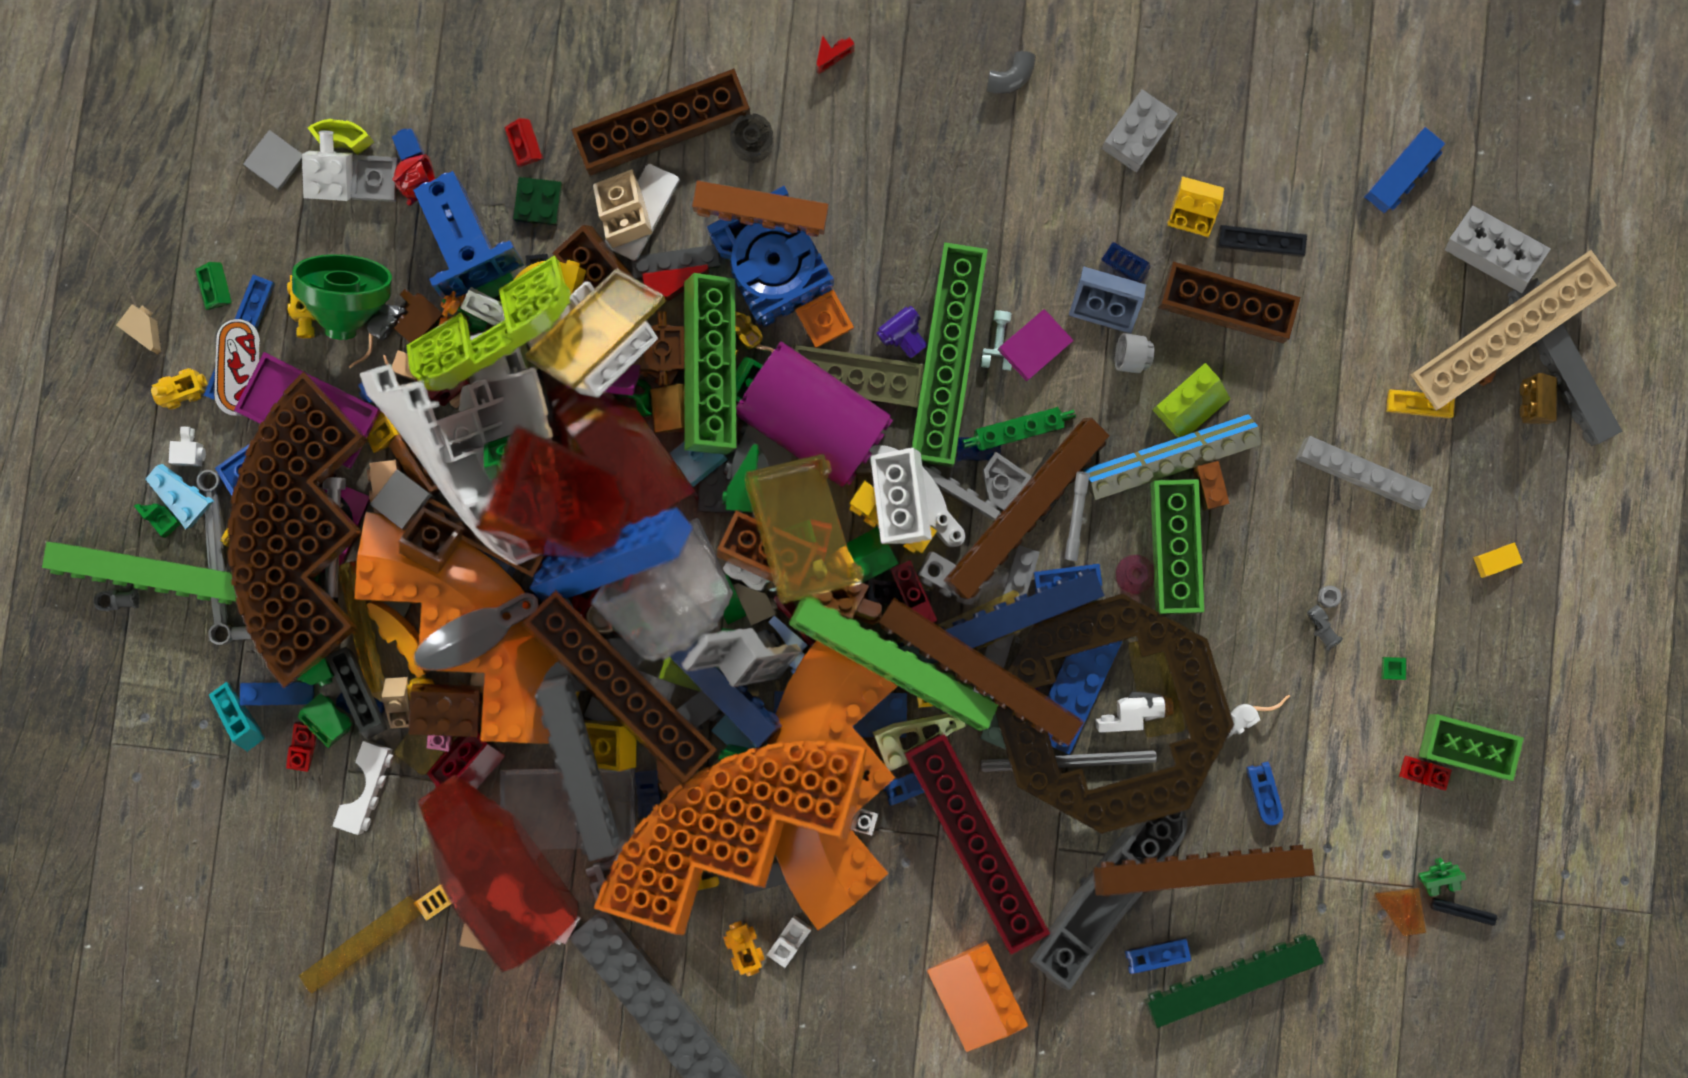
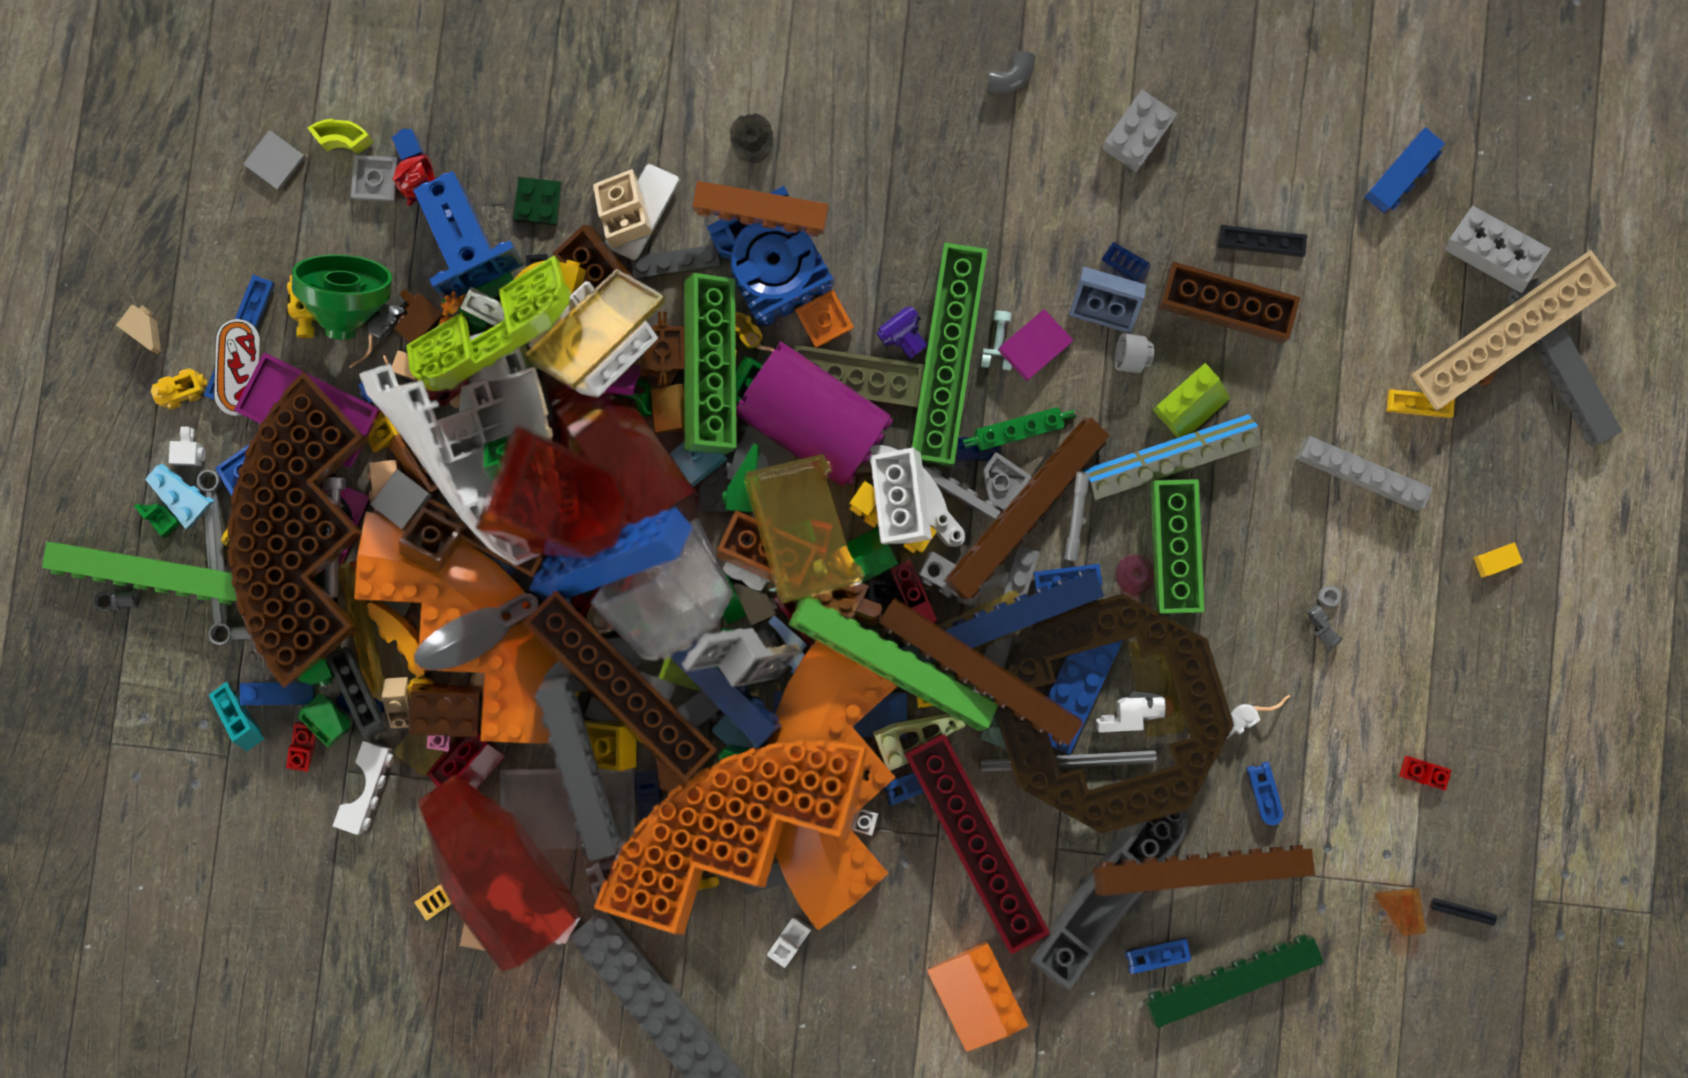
(213, 285): green slope -> none
(327, 172): white brick -> none
(360, 944): clear yellow plate -> none
(523, 142): red slope -> none
(661, 122): reddish brown brick -> none
(671, 282): red slope -> none
(741, 941): light orange brick -> none
(829, 56): red slope -> none
(1195, 206): yellow slope -> none
(1211, 486): dark orange brick -> none
(1393, 668): green plate -> none
(1440, 875): green hips -> none
(1471, 747): bright green brick -> none
(1538, 399): pearl gold slope -> none

